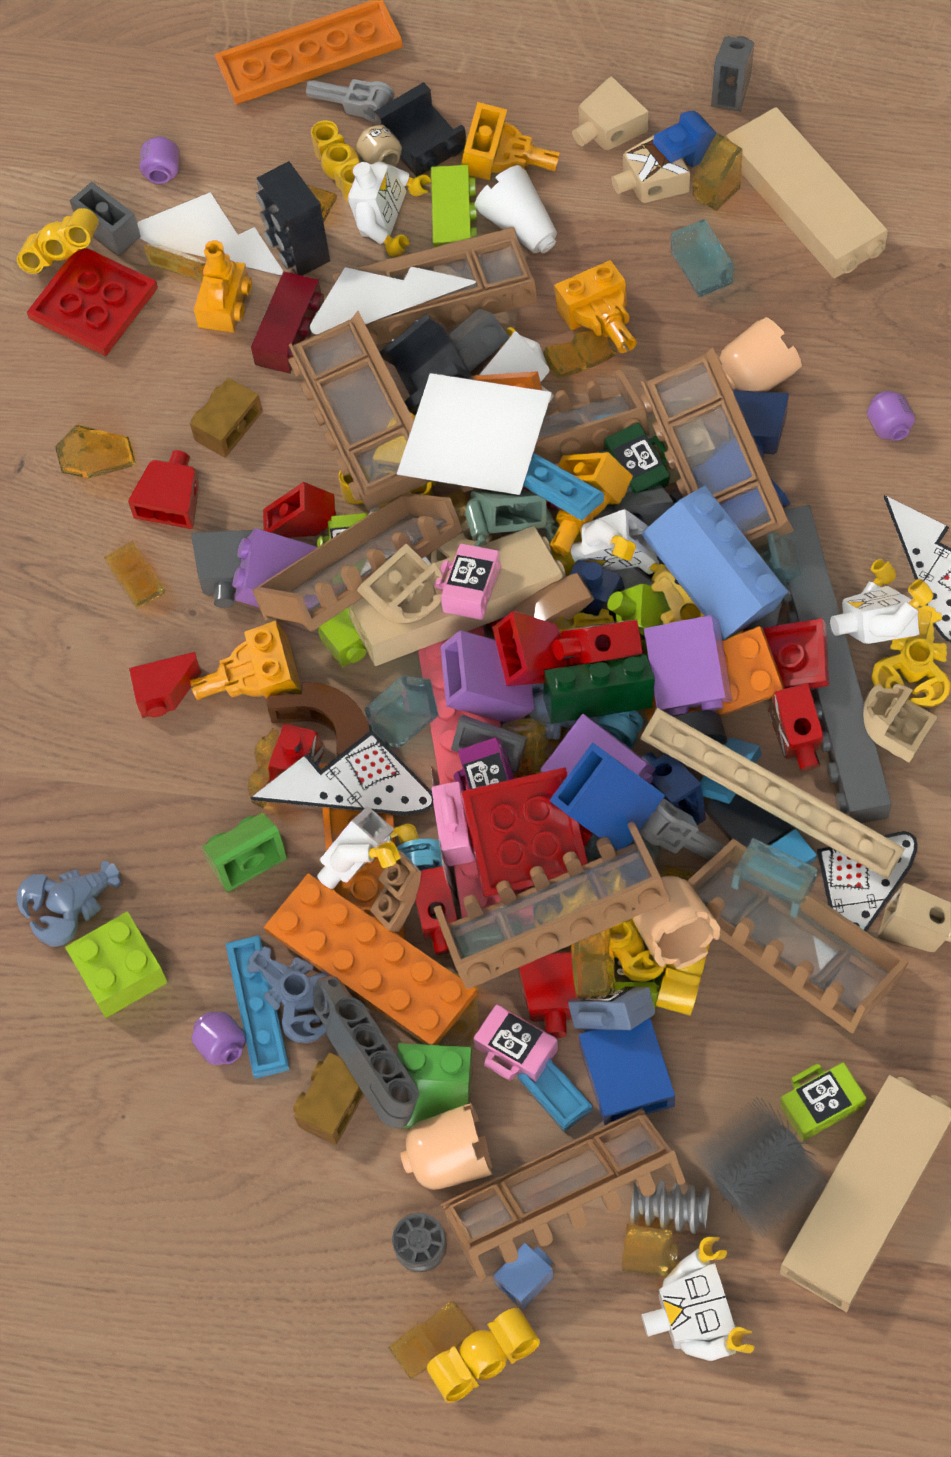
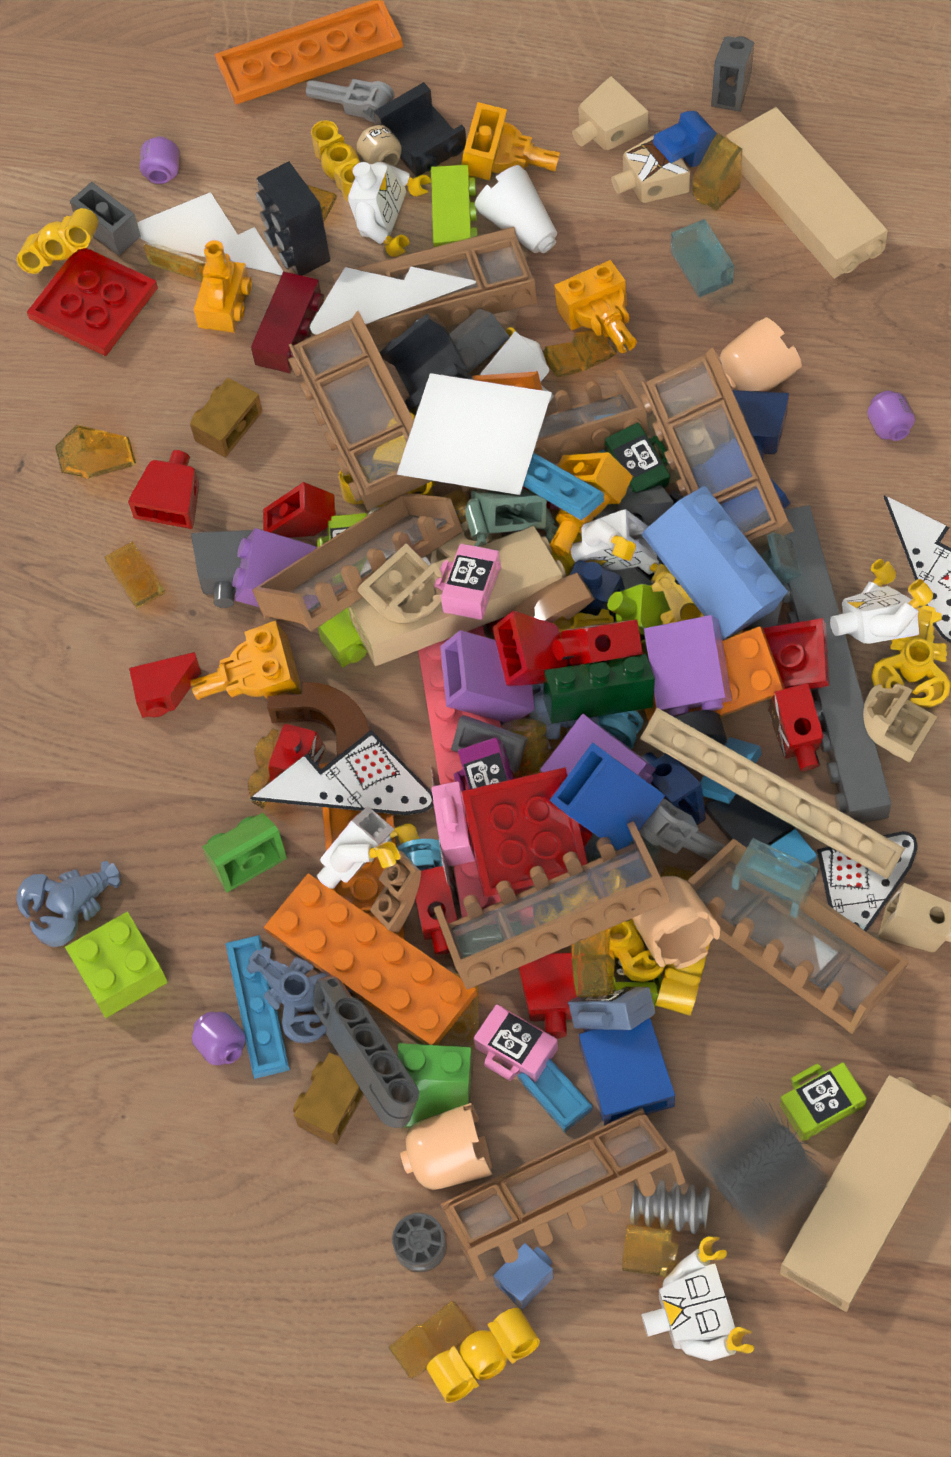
(402, 710): clear light blue panel -> none

